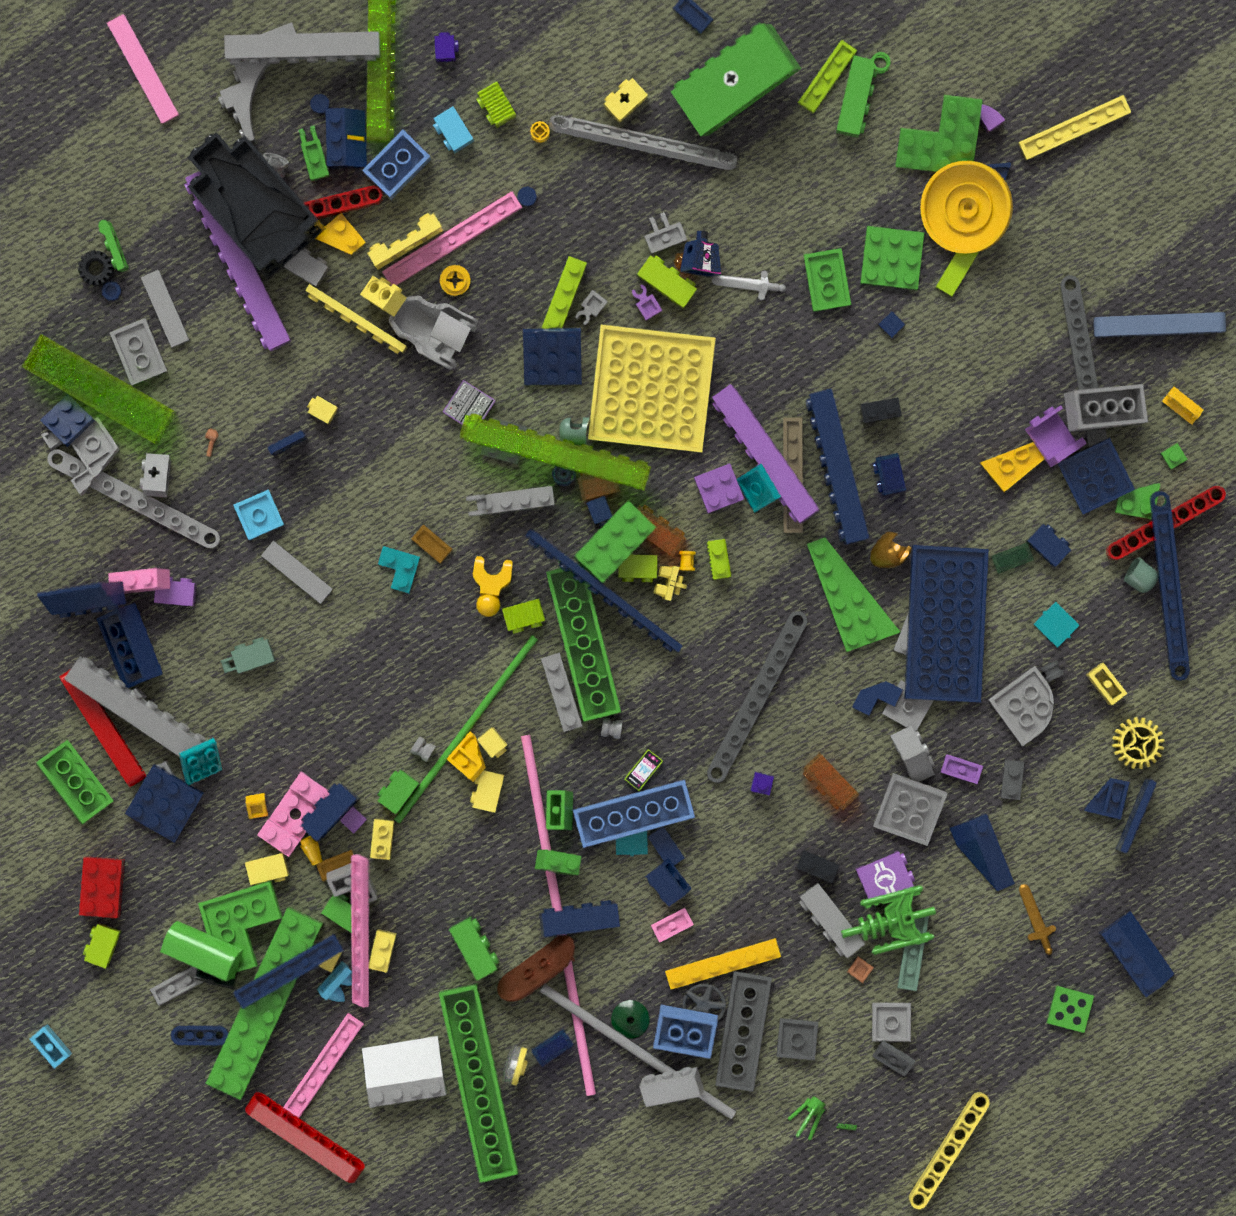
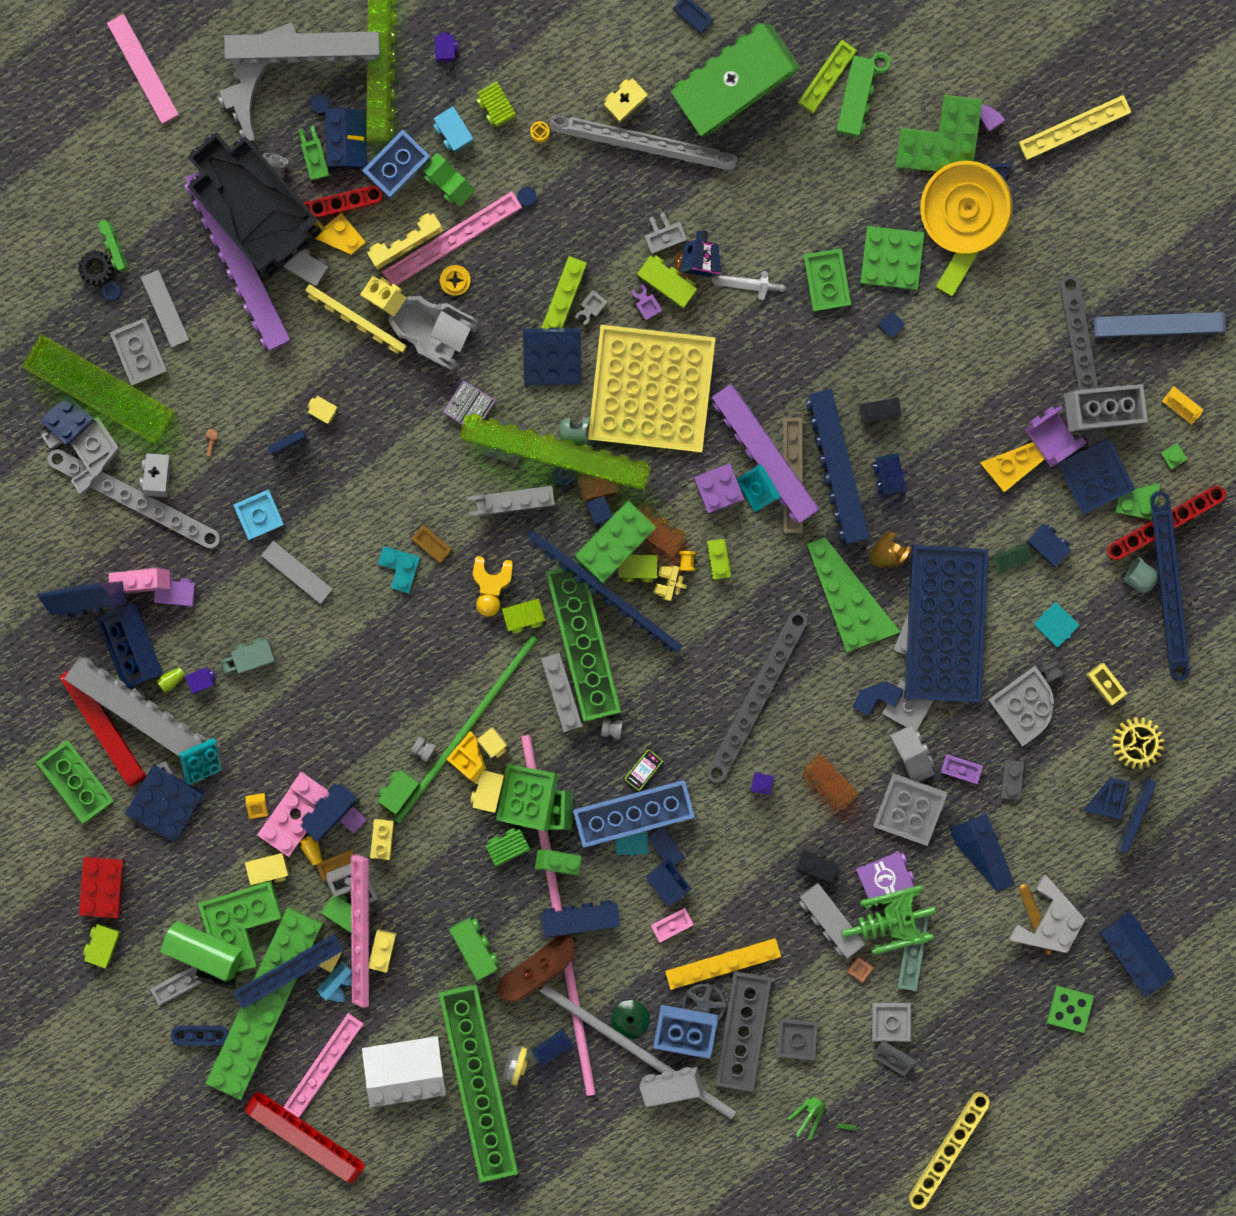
(50, 1046): medium azure brick -> none
(170, 680): none -> lime cone
(201, 680): none -> dark purple brick
(448, 180): none -> bright green brick
(507, 847): none -> bright green brick
(527, 797): none -> bright green plate
(1057, 927): none -> light grey wing

